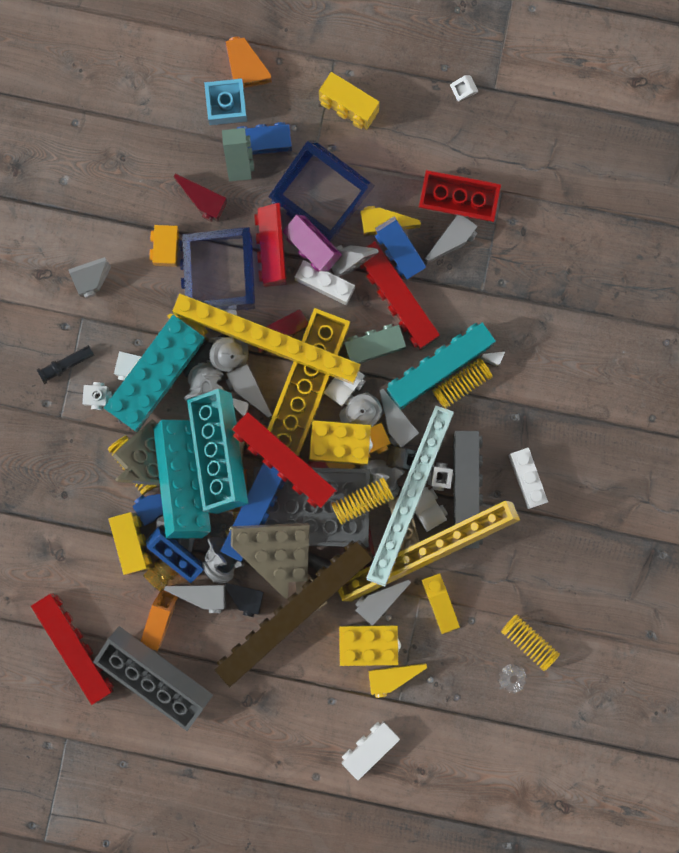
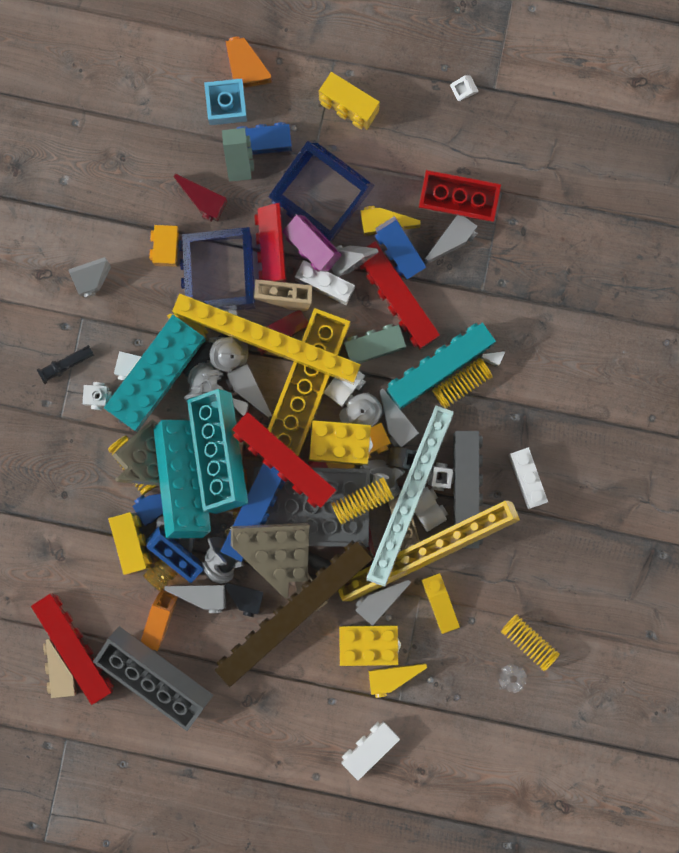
(61, 679): none -> tan slope
(284, 294): none -> tan slope

